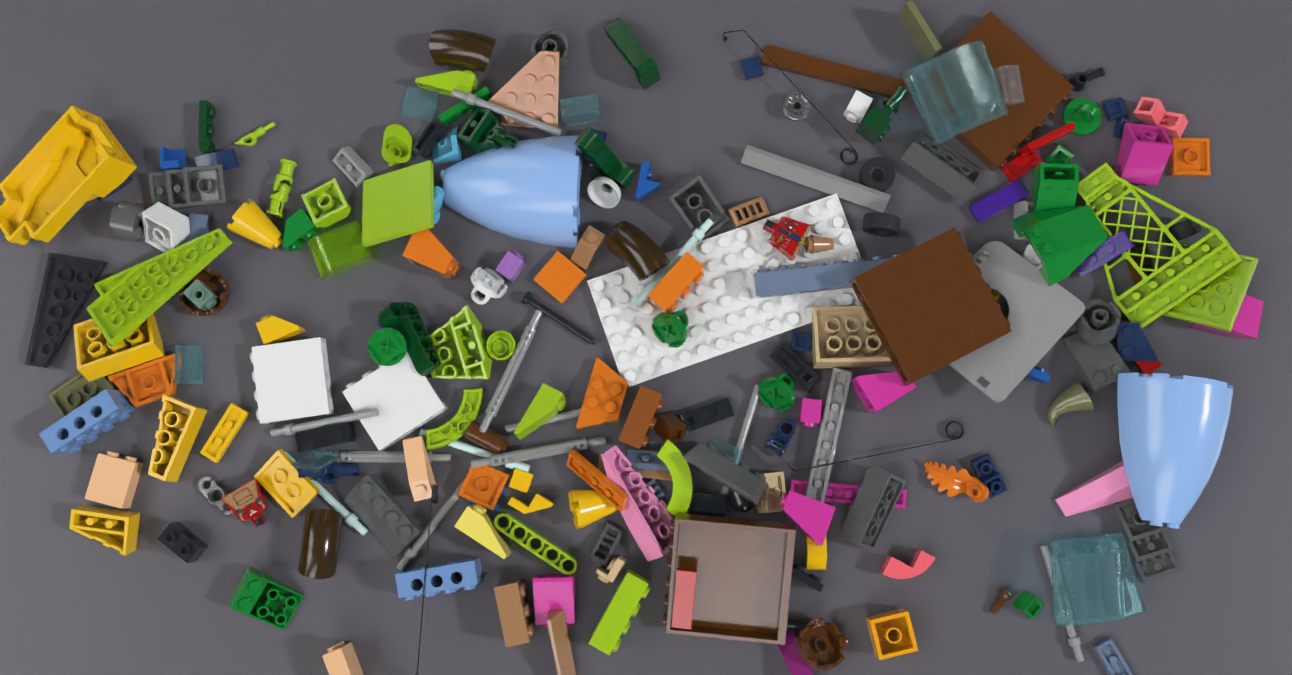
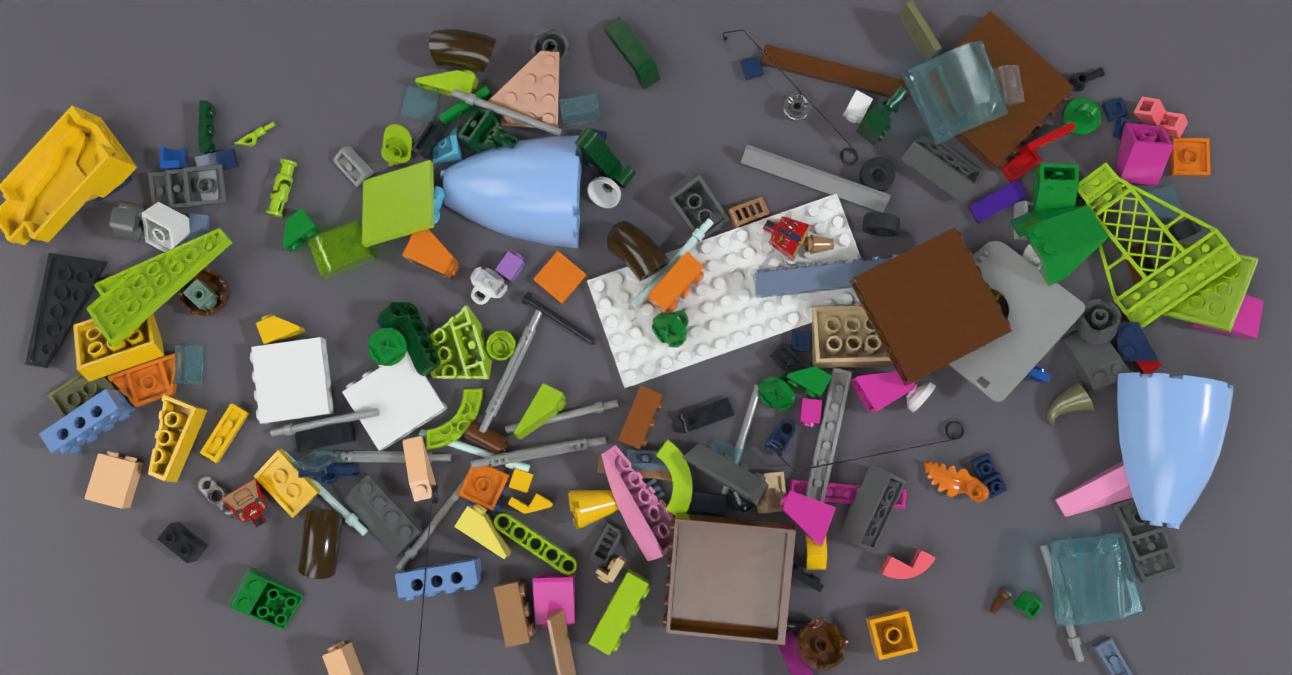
(107, 525): yellow wedge -> none
(255, 225): yellow cone -> none
(326, 204): lime slope -> none
(588, 247): medium nougat slope -> none
(597, 480): orange tile -> none
(603, 397): orange wing -> none
(644, 186): blue slope -> none
(670, 427): reddish brown panel -> none
(684, 598): tile -> none
(811, 379): none -> green slope
(918, 395): none -> white piece
(1060, 155): green slope -> none
(1105, 252): dark purple tile -> none
(1166, 194): none -> clear light blue piece

